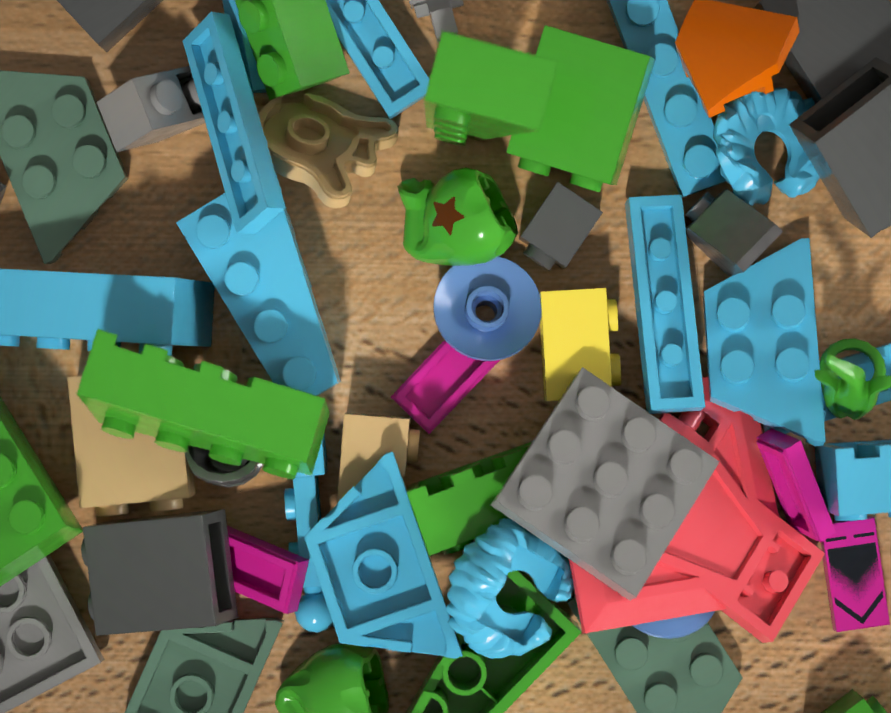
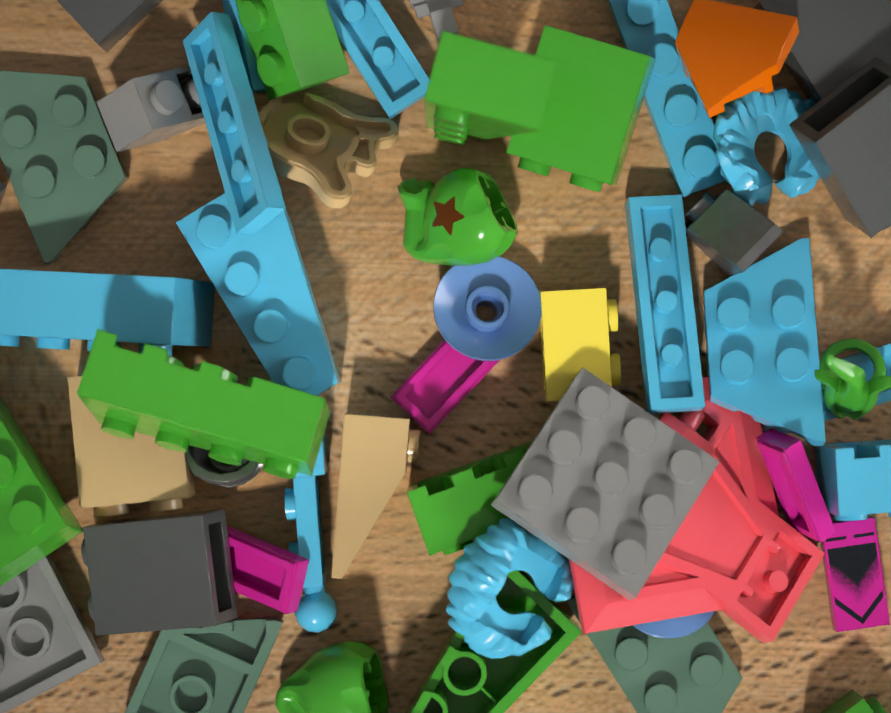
(379, 569): medium azure wing -> none
(559, 228): dark grey brick -> none

